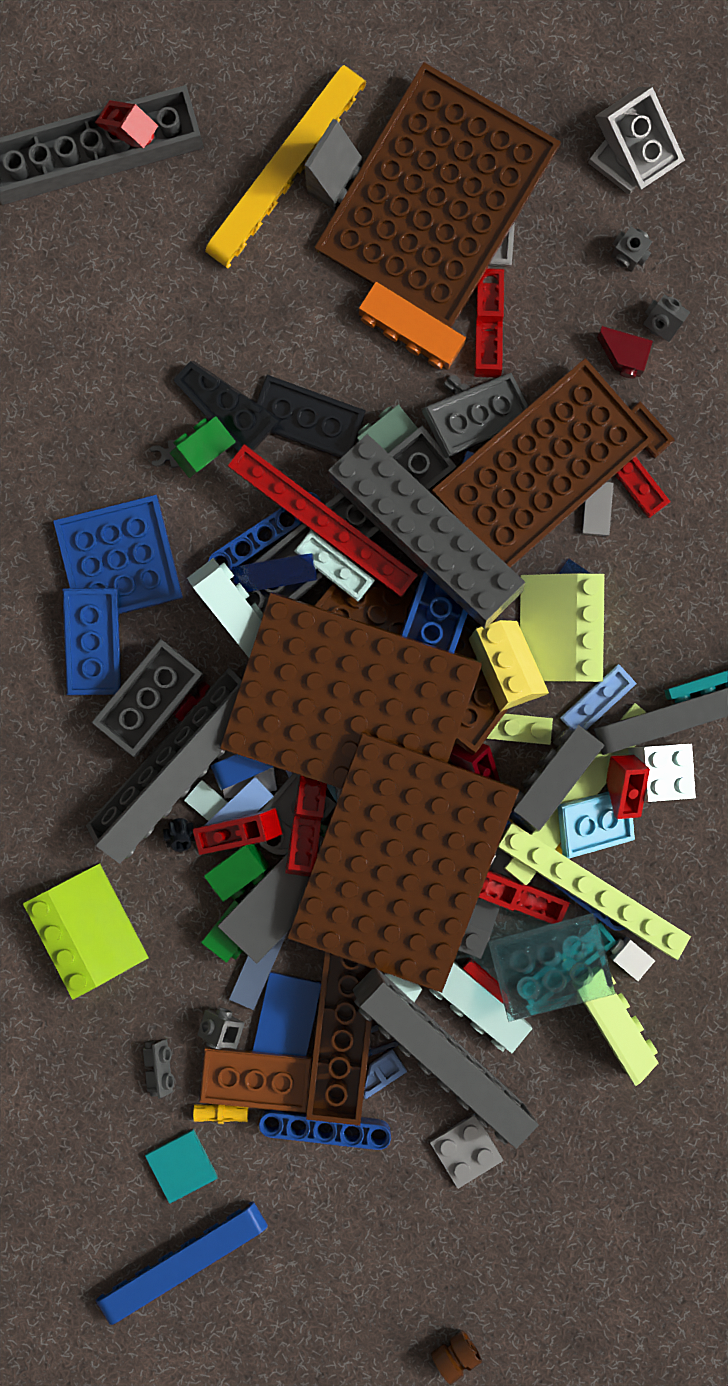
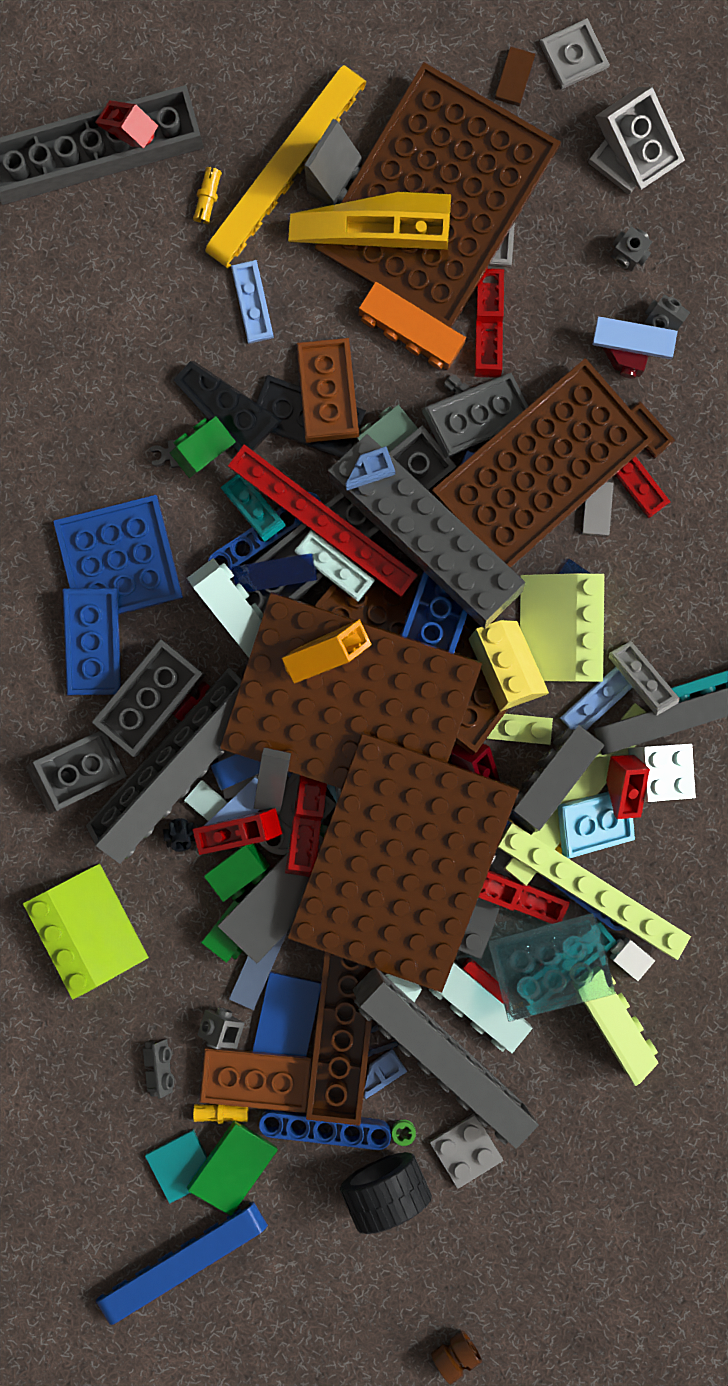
(76, 771): none -> dark grey slope
(207, 195): none -> yellow pin
(232, 1168): none -> green tile
(252, 301): none -> light blue tile
(253, 507): none -> teal tile
(272, 779): none -> dark grey tile
(327, 390): none -> dark orange tile
(327, 652): none -> light orange slope
(371, 468): none -> medium blue tile
(381, 220): none -> yellow wedge
(386, 1193): none -> black tyre
(405, 1141): none -> bright green bush
(515, 76): none -> reddish brown tile
(574, 53): none -> light grey tile
(634, 337): none -> light blue tile
(643, 678): none -> light grey tile

